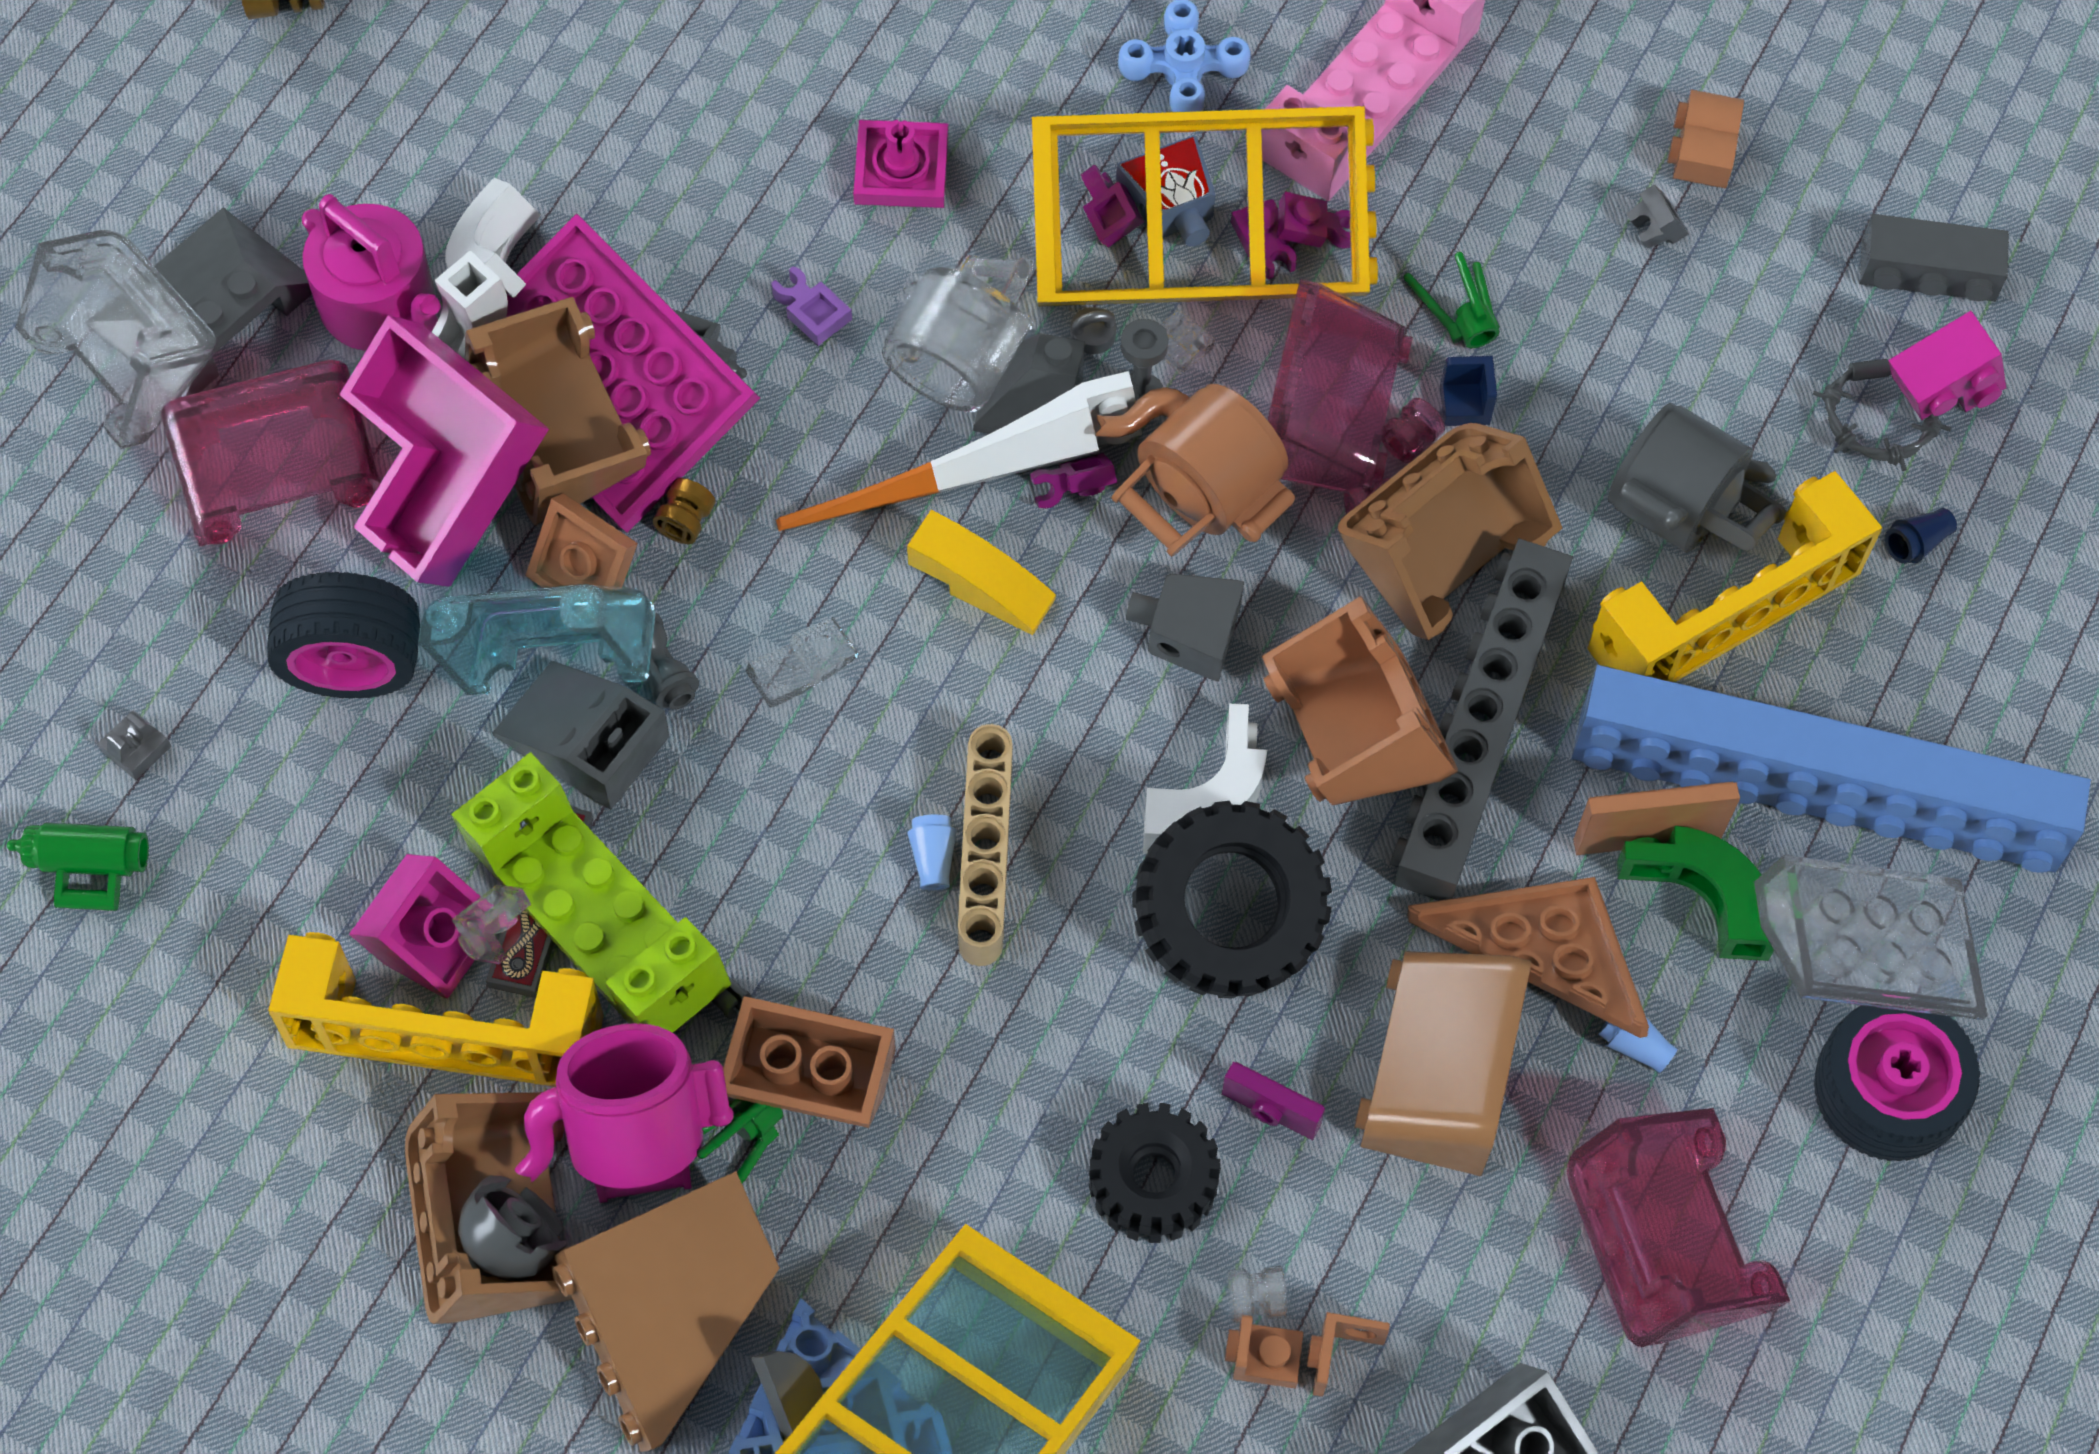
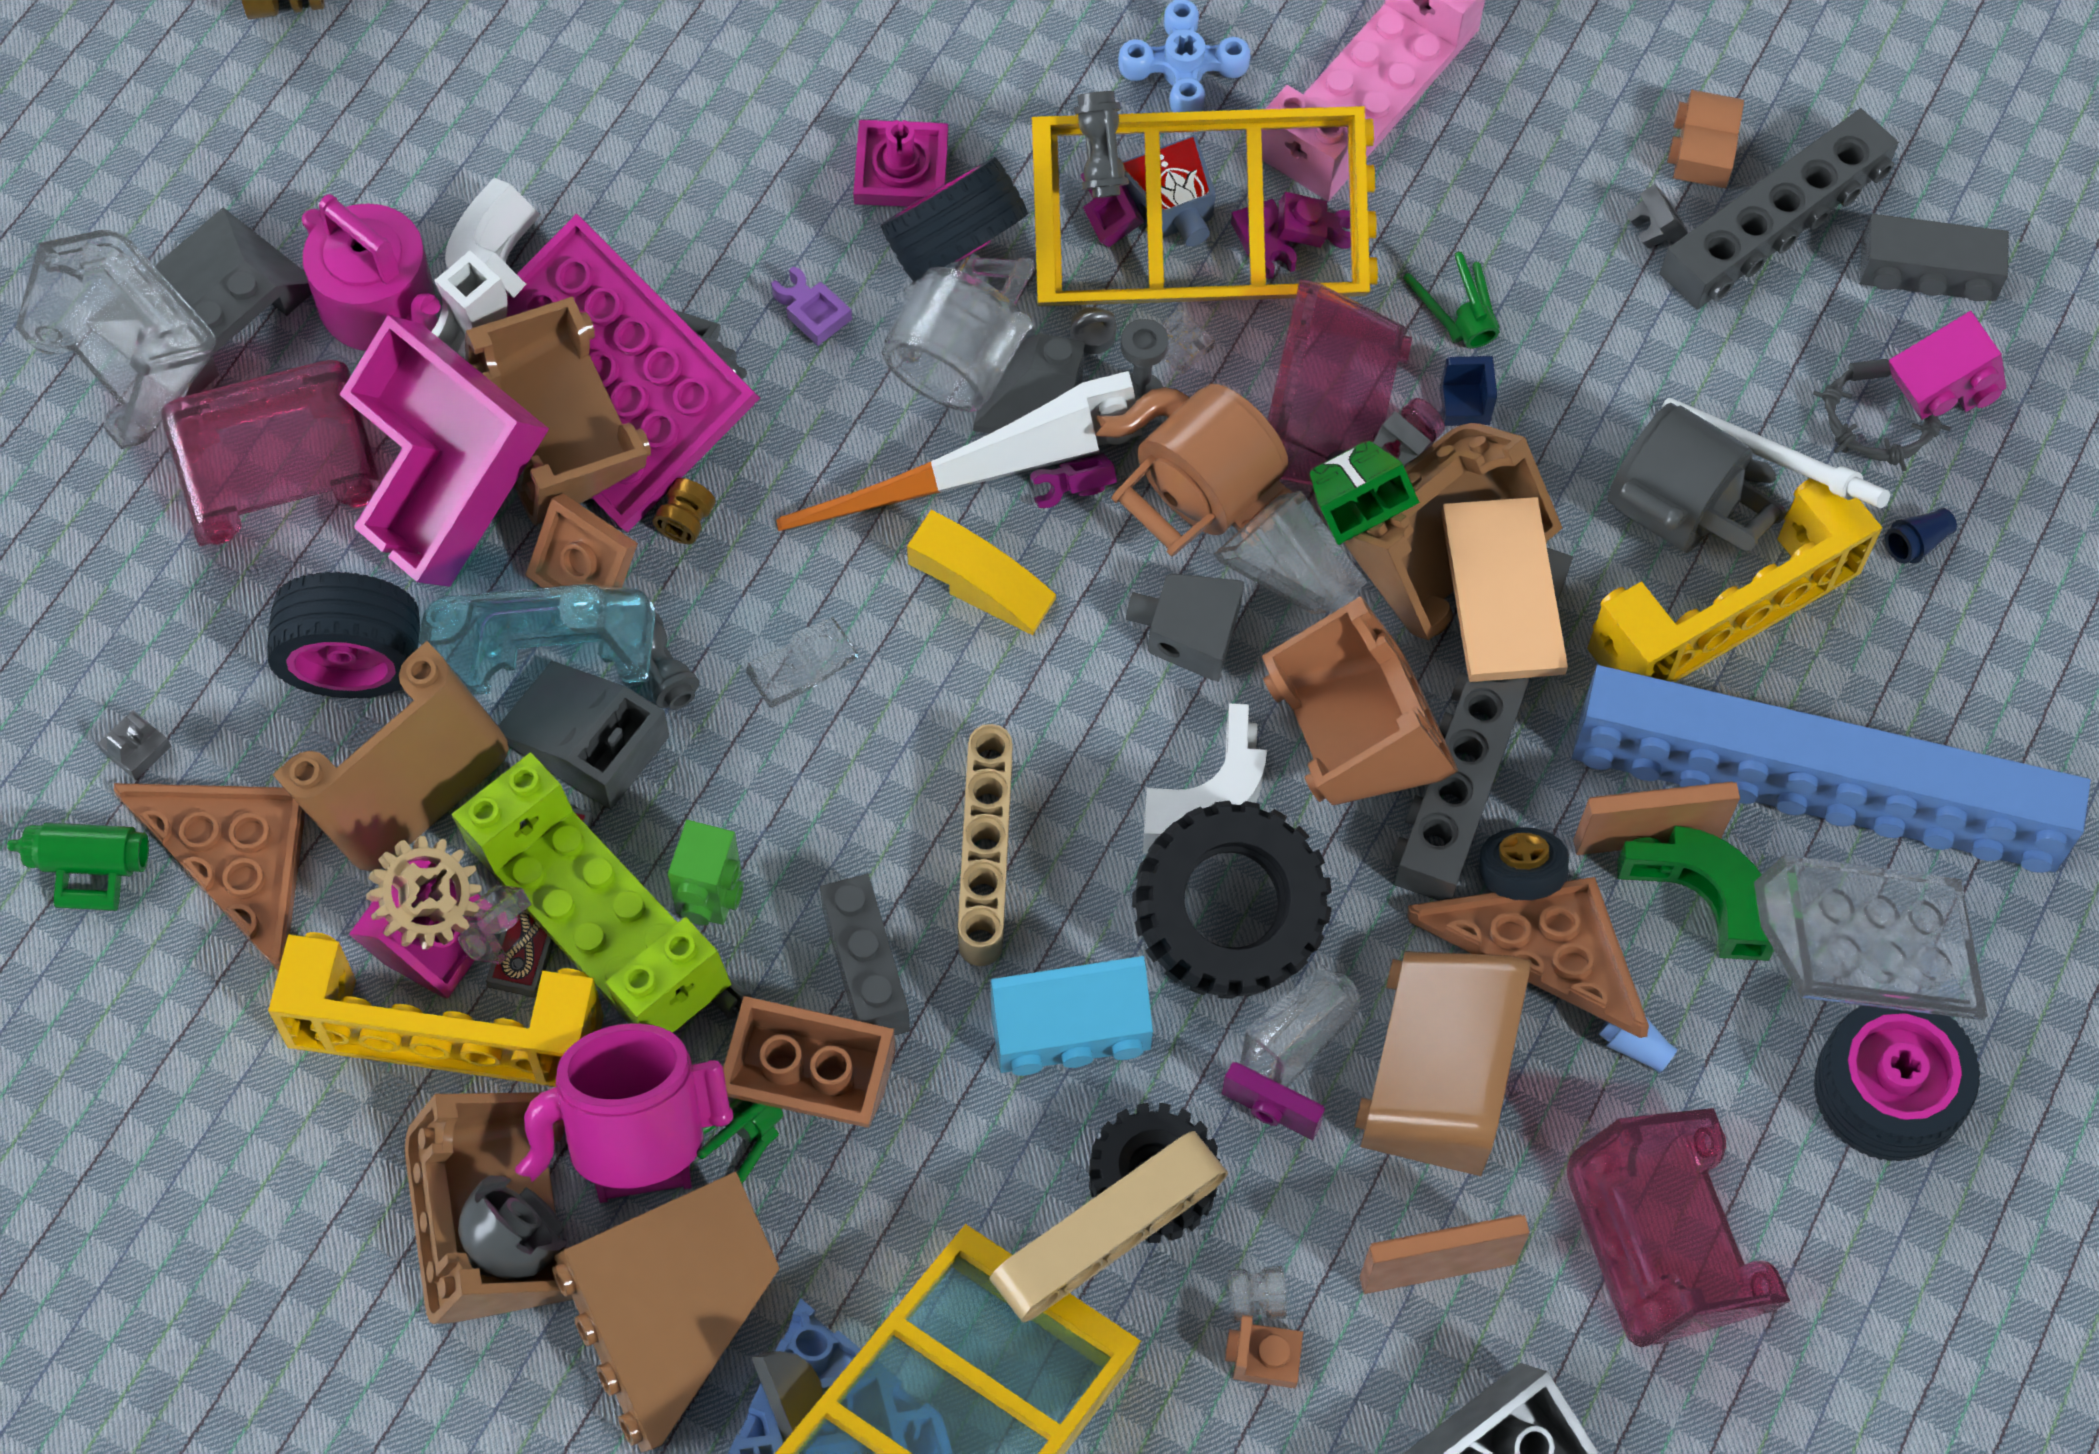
(234, 845): none -> nougat tile
(405, 771): none -> medium nougat windscreen
(407, 880): none -> tan gear
(705, 874): none -> bright green brick
(864, 953): none -> dark grey brick
(933, 847): light blue cone -> none
(955, 219): none -> black wheel
(1071, 1015): none -> medium azure slope
(1099, 122): none -> dark grey piece
(1108, 1226): none -> tan beam
(1294, 556): none -> clear slope
(1300, 1026): none -> clear slope
(1340, 1326): nougat bracket -> none
(1361, 489): none -> green torso
(1399, 429): none -> flat silver tile
(1443, 1253): none -> nougat tile
(1504, 589): none -> light nougat tile
(1524, 863): none -> black wheel
(1779, 209): none -> dark grey brick
(1840, 480): none -> white bar

